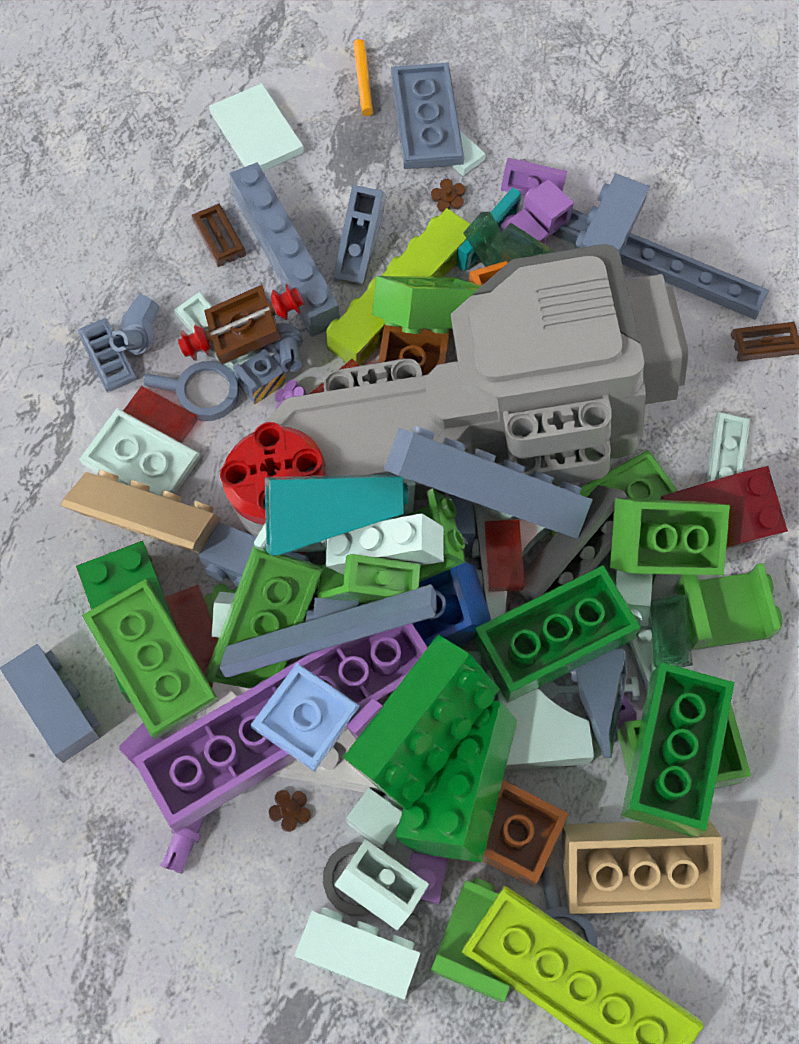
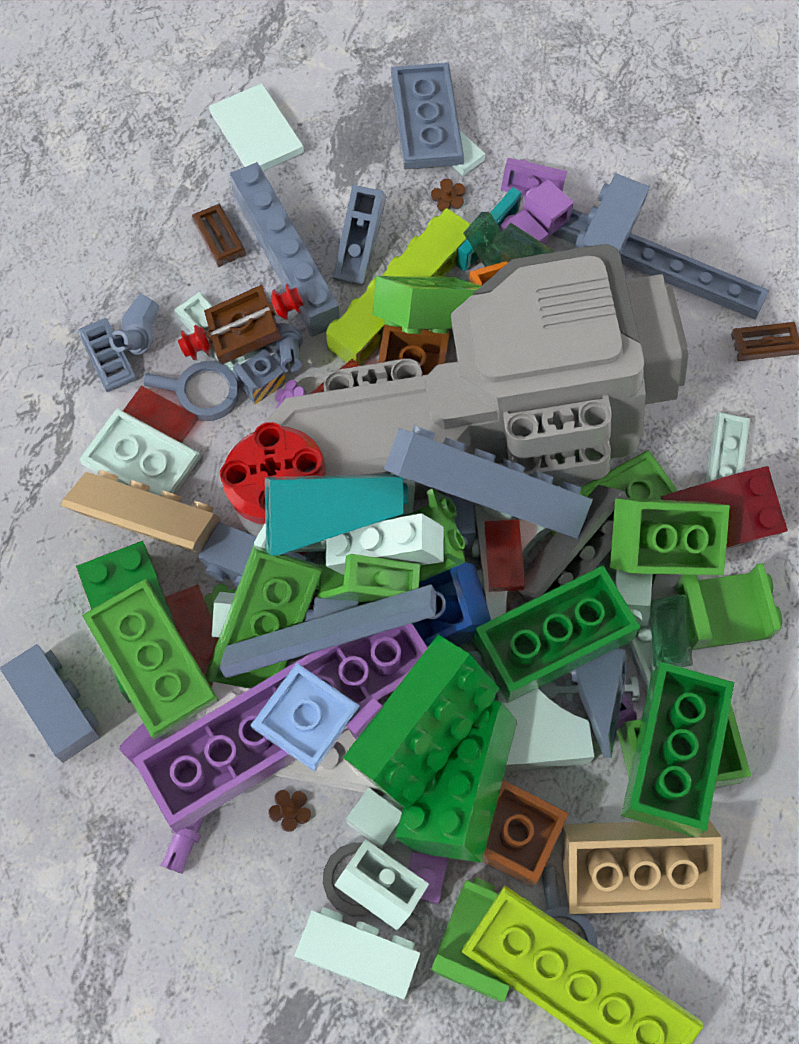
(363, 77): light orange bar -> none

